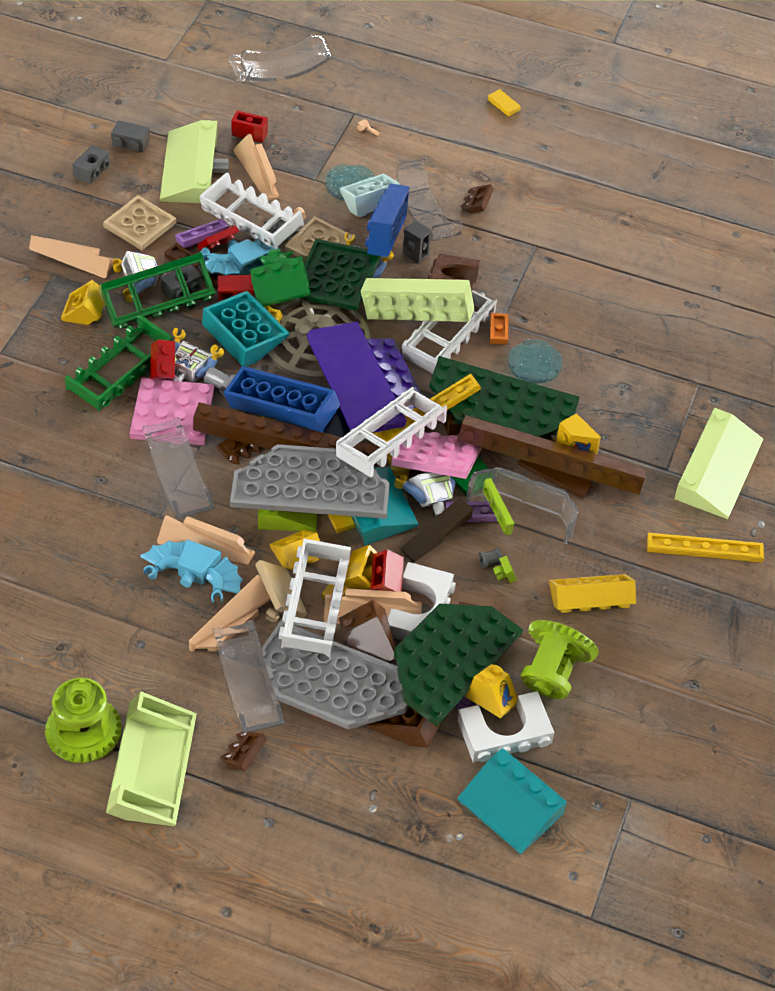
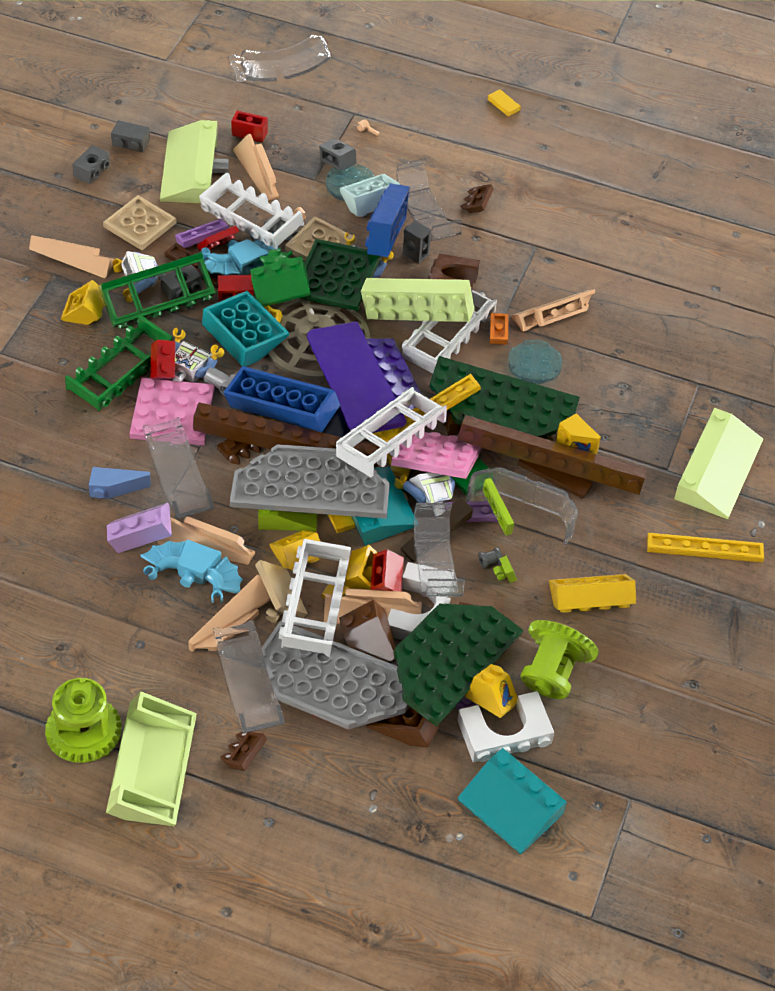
(116, 482): none -> medium blue slope
(140, 528): none -> lavender slope
(337, 154): none -> dark grey brick
(434, 551): none -> clear windscreen
(553, 311): none -> light nougat wedge

